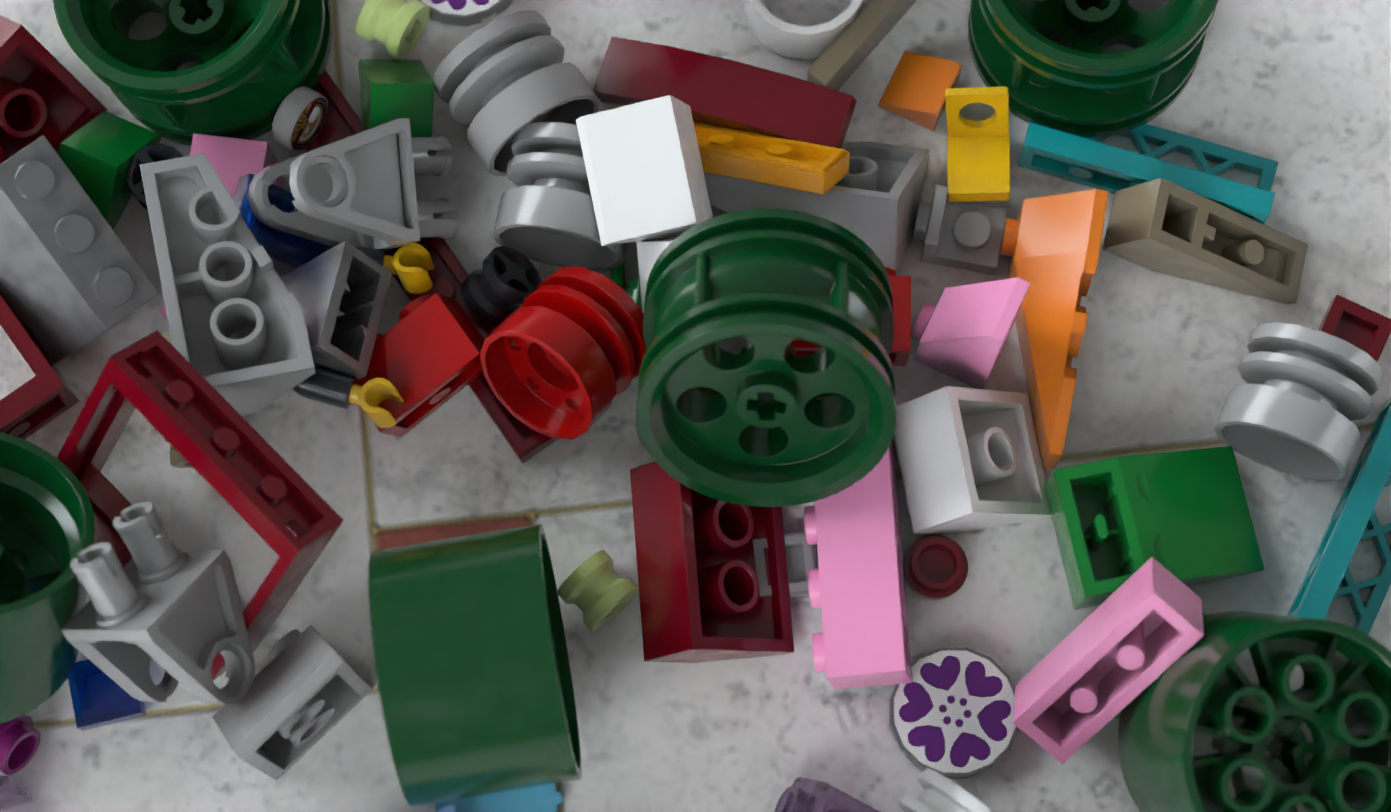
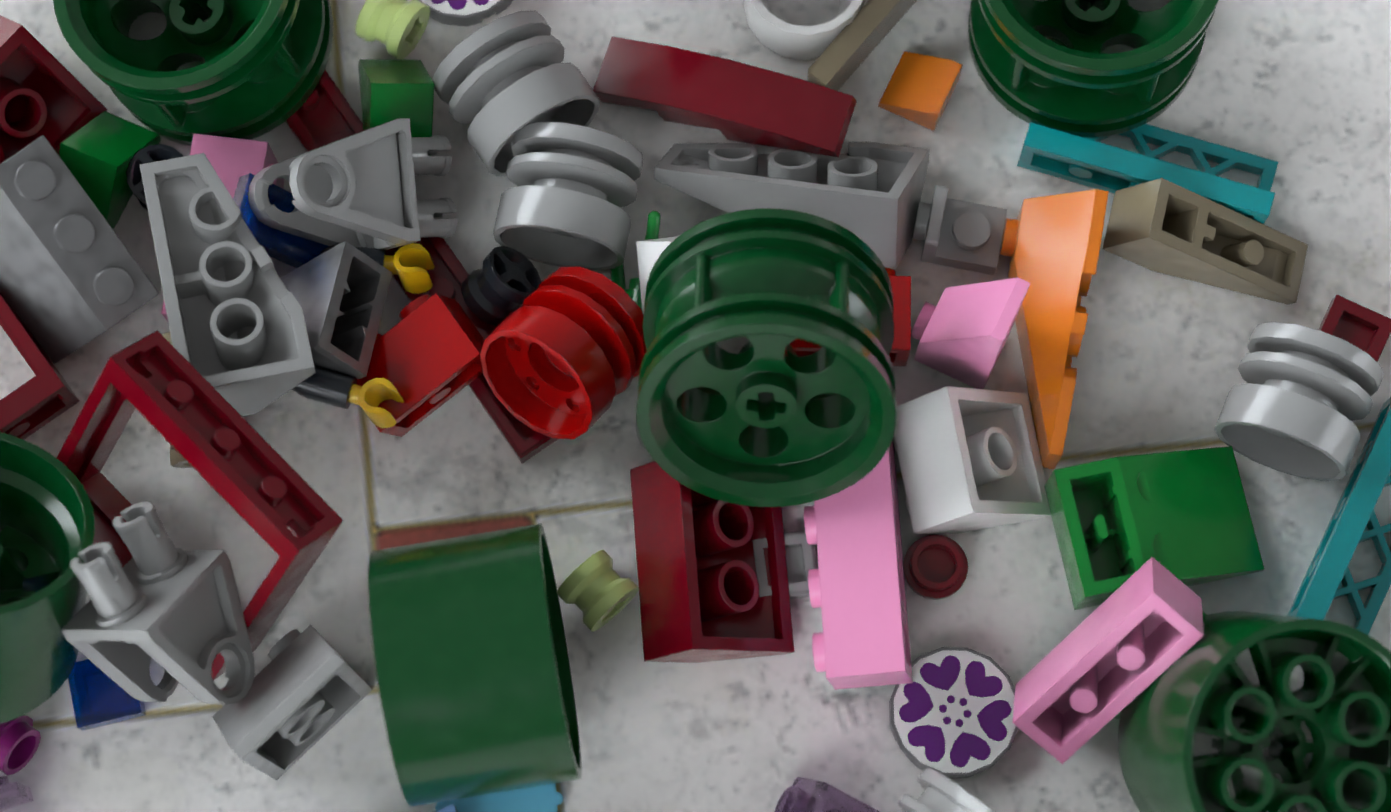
(299, 118): tile -> none
(644, 170): white slope -> none
(770, 159): light orange tile -> none
(978, 149): yellow bracket -> none

